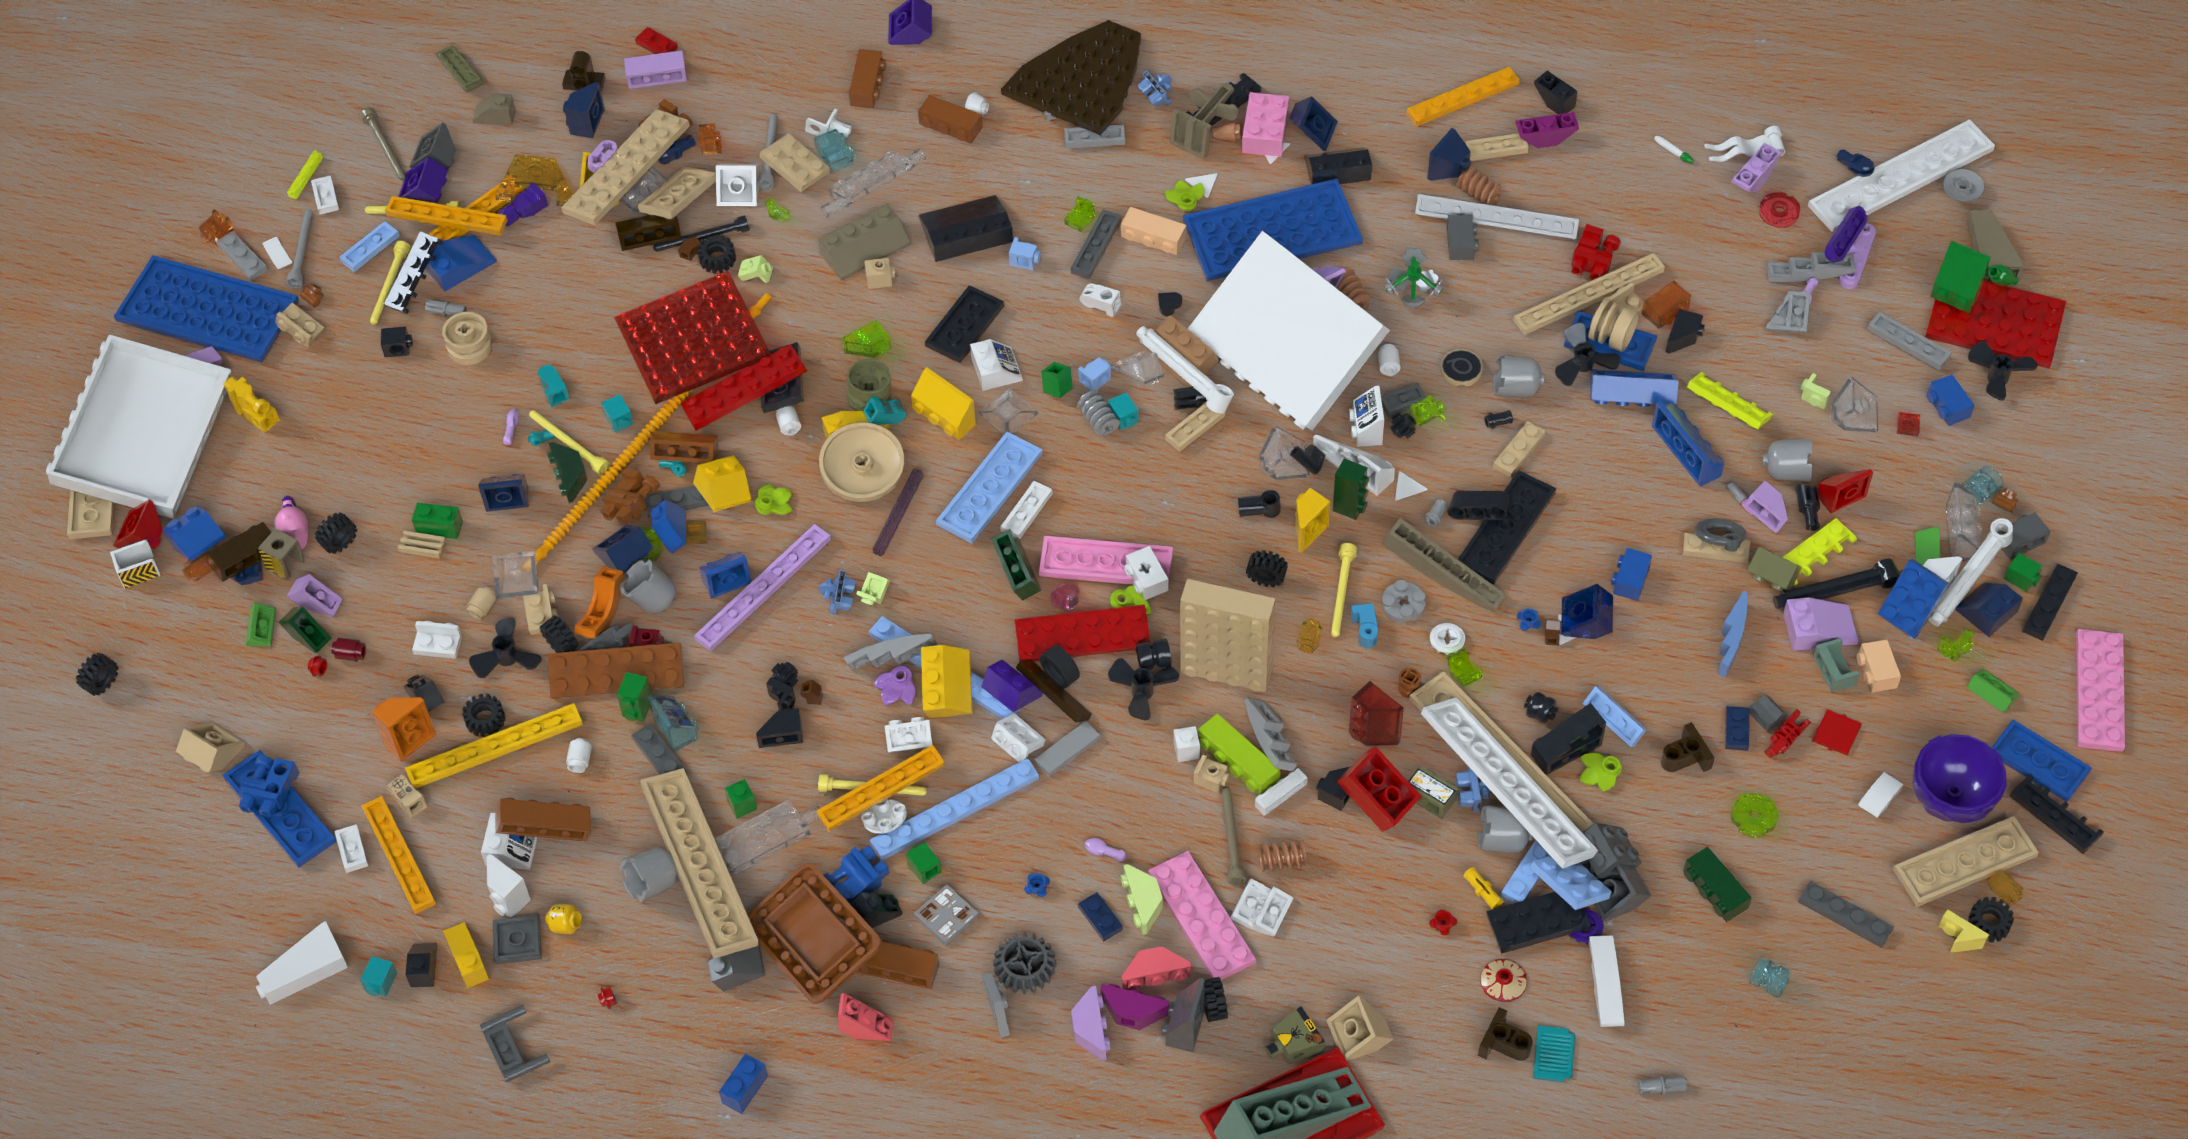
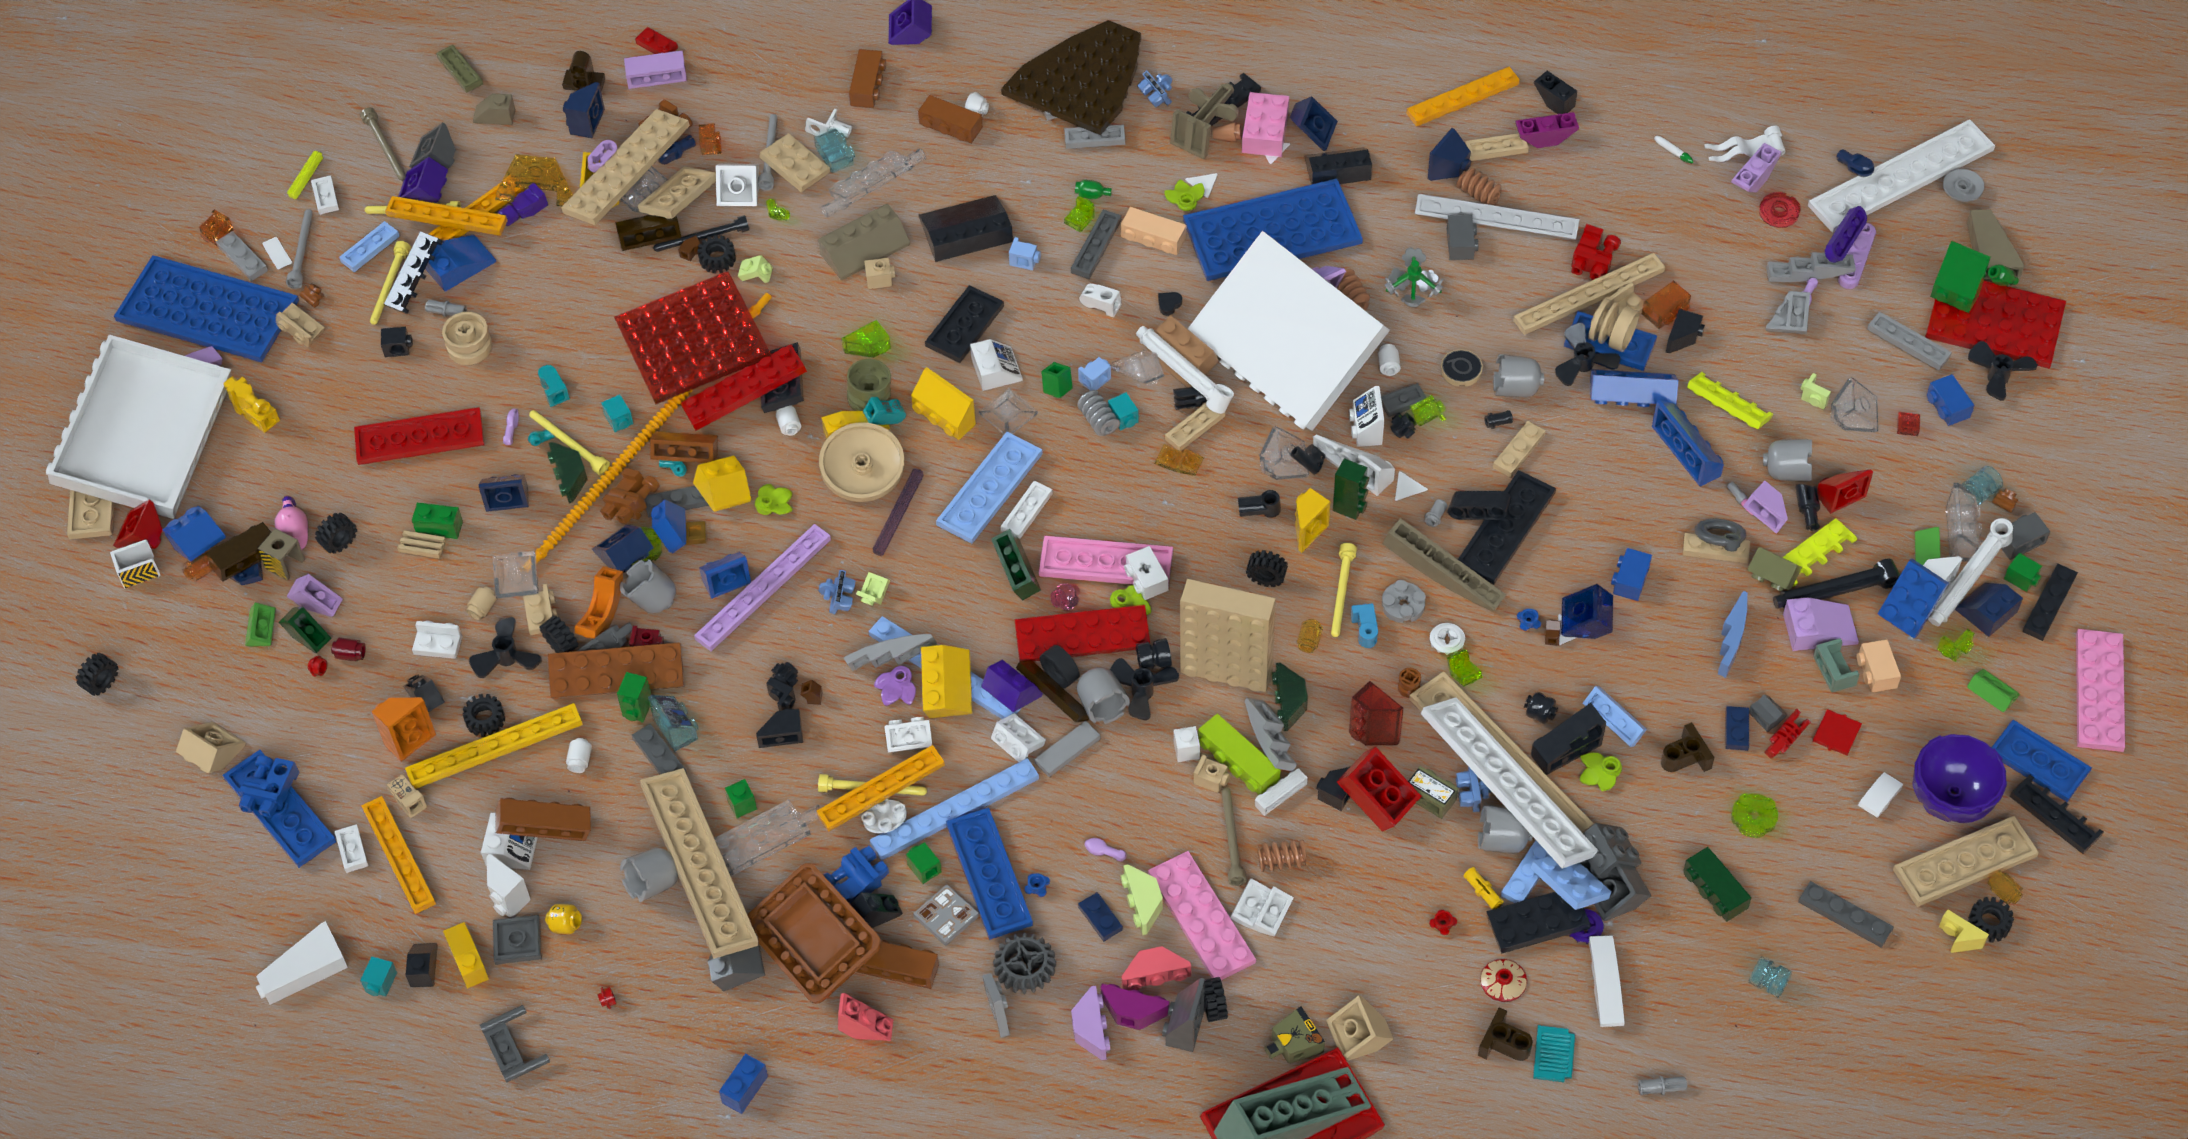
(418, 436): none -> red plate
(989, 873): none -> blue plate
(1091, 189): none -> green plant
(1102, 695): none -> light grey cylinder
(1177, 461): none -> clear yellow slope
(1290, 695): none -> clear green slope

